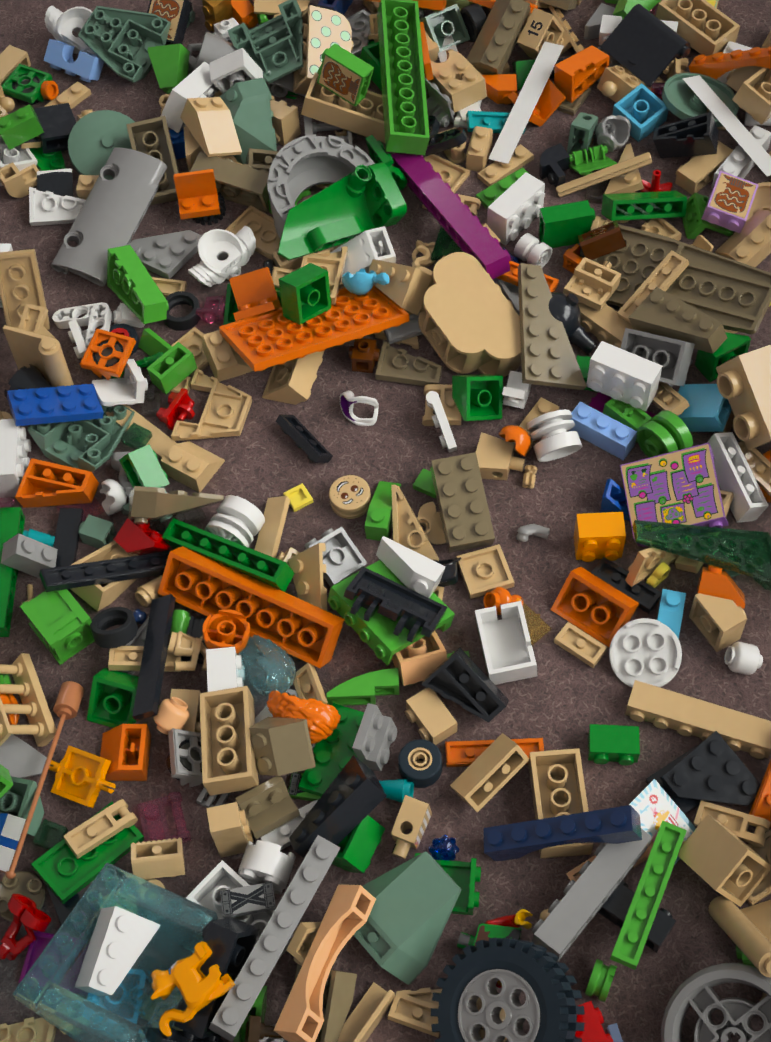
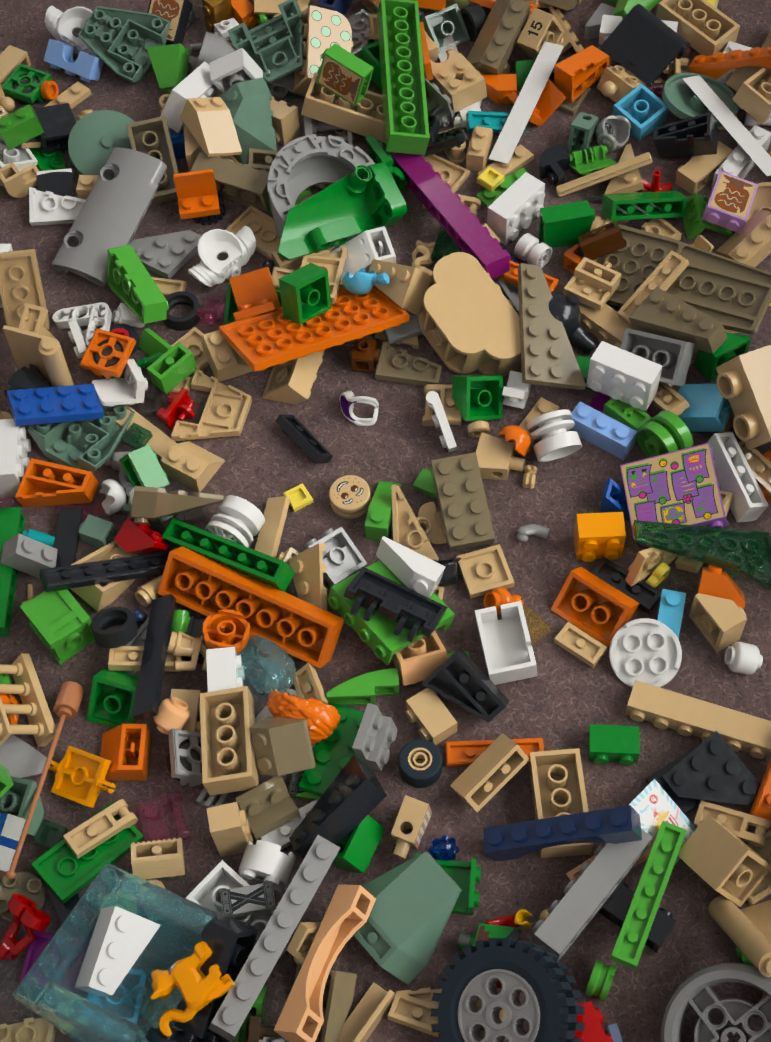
(397, 789): teal cone -> none
(475, 428): none -> tan tile
(490, 179): none -> light yellow tile

